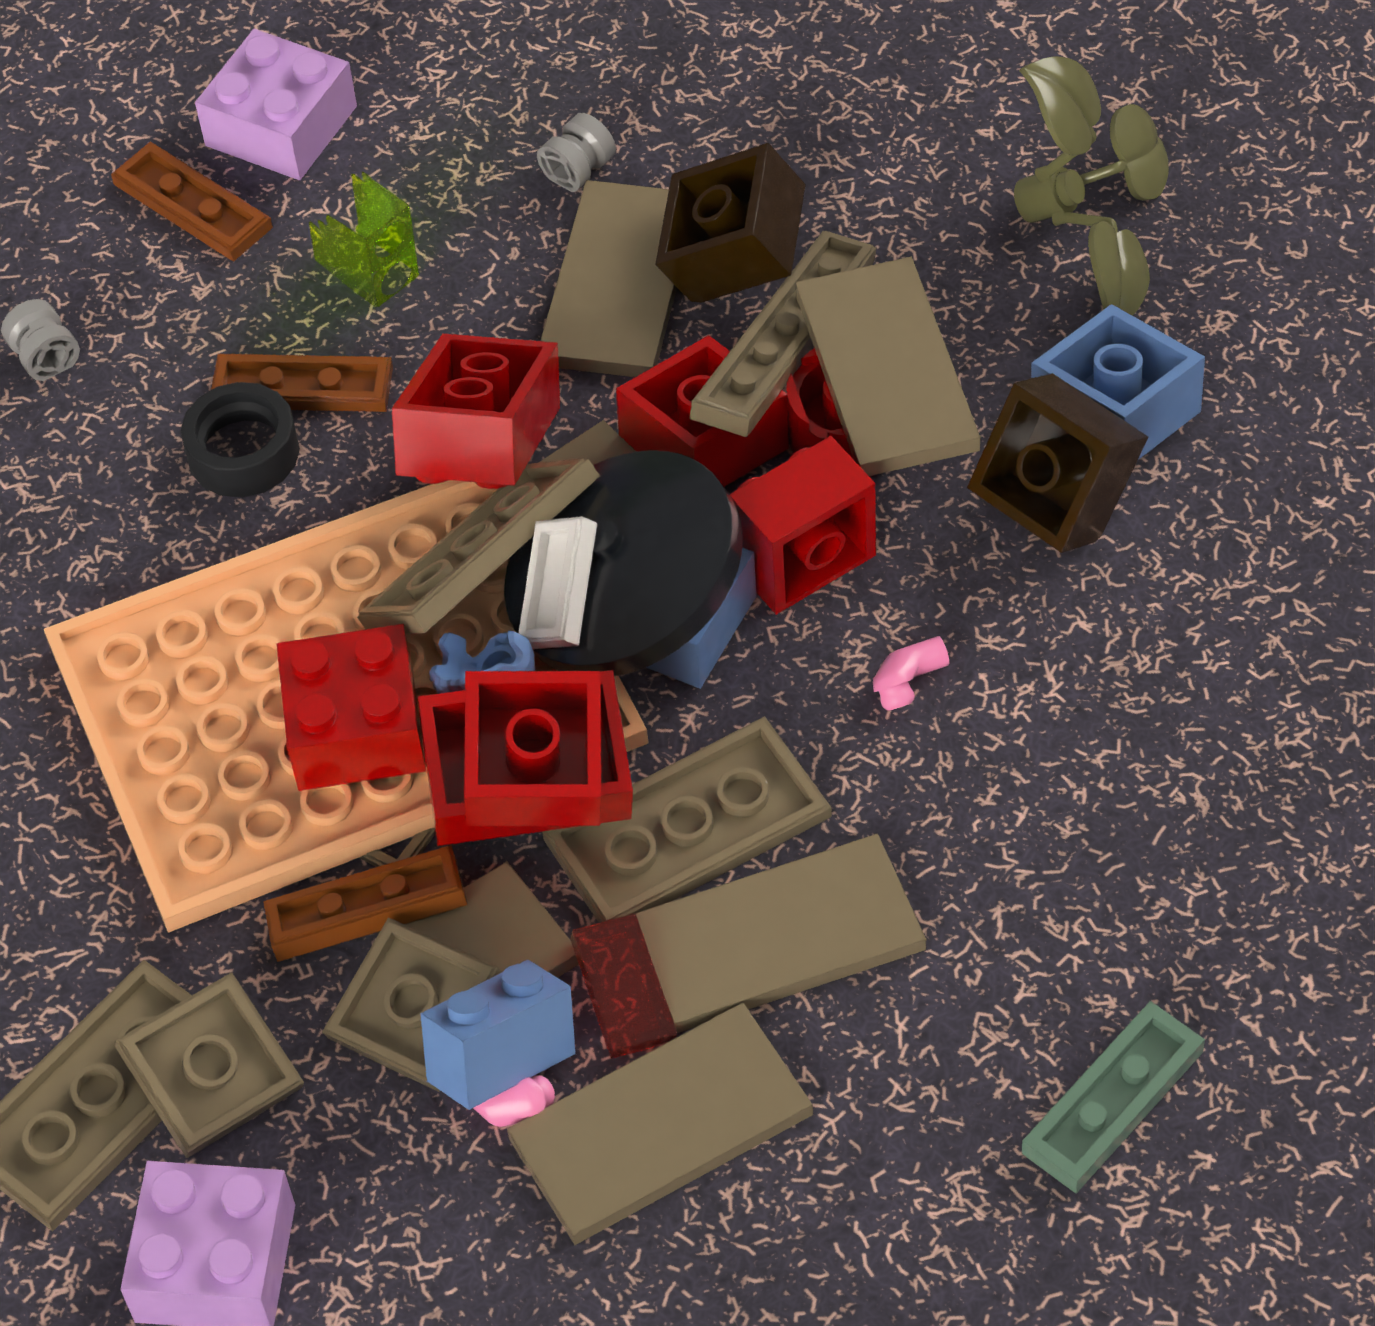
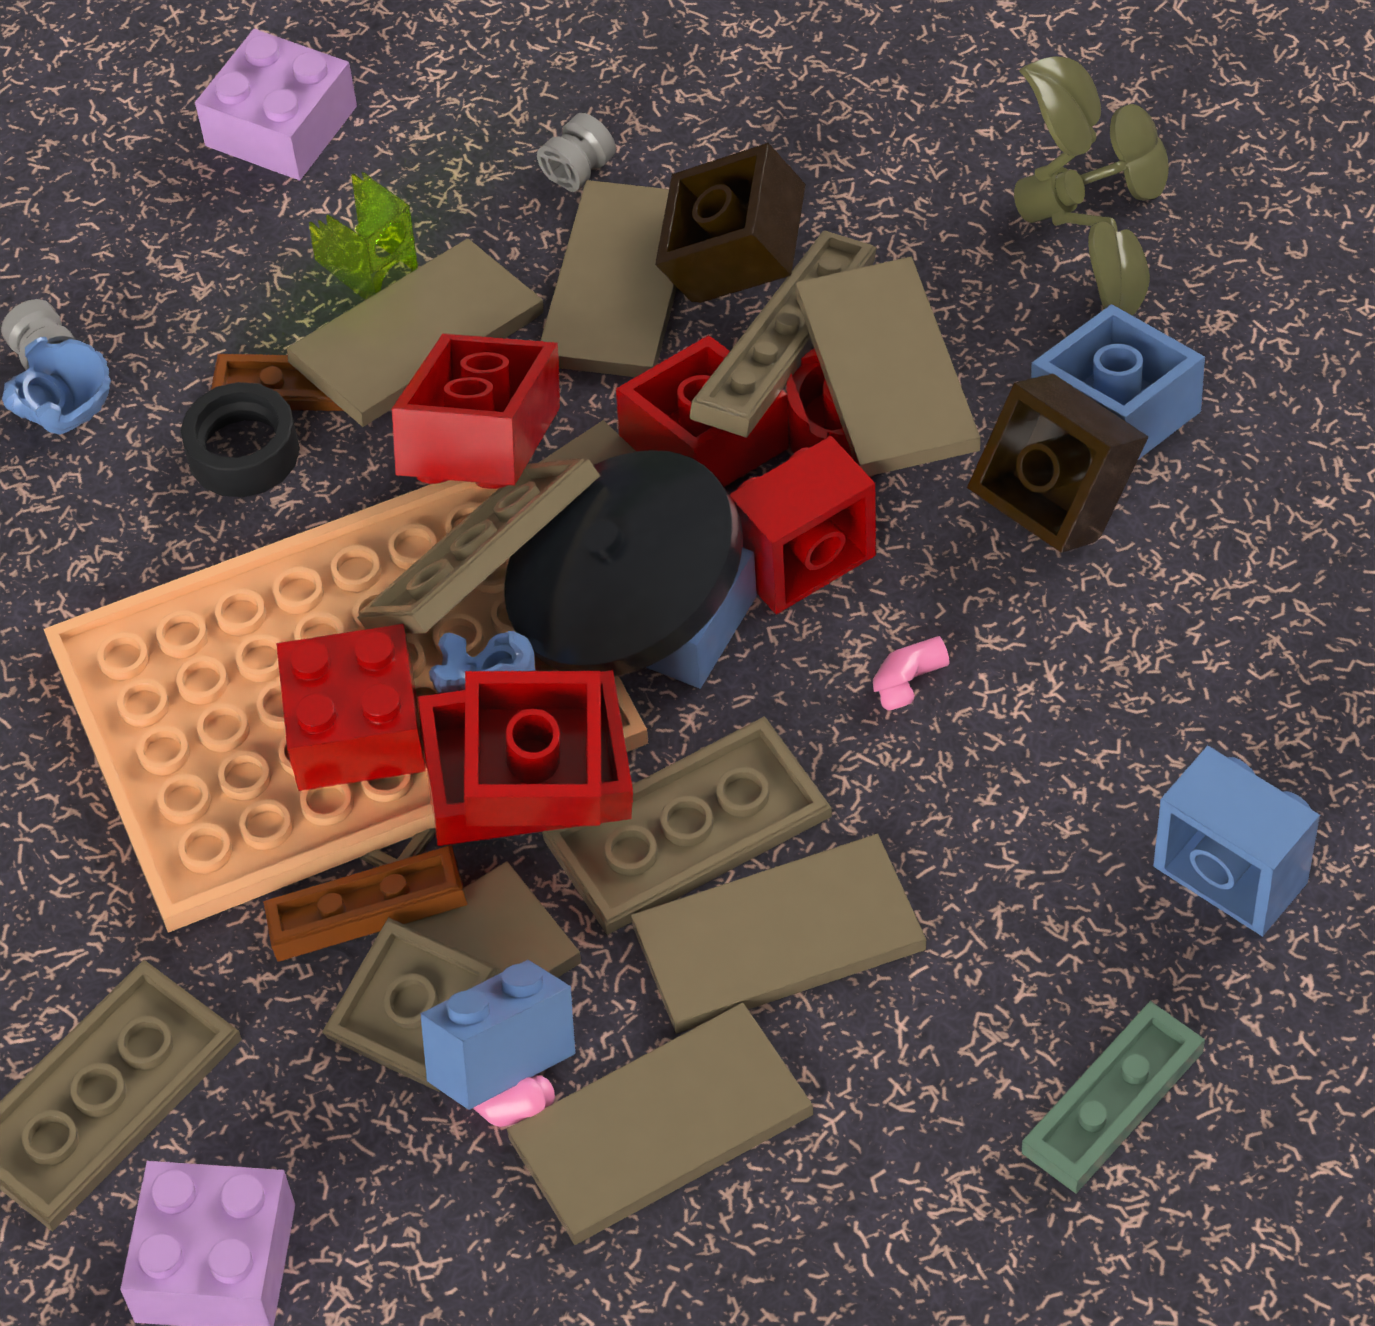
(60, 387): none -> medium blue hair
(192, 201): dark orange tile -> none
(209, 1064): dark tan tile -> none
(379, 345): none -> dark tan tile
(557, 582): white tile -> none
(623, 985): clear red tile -> none
(1235, 839): none -> medium blue brick

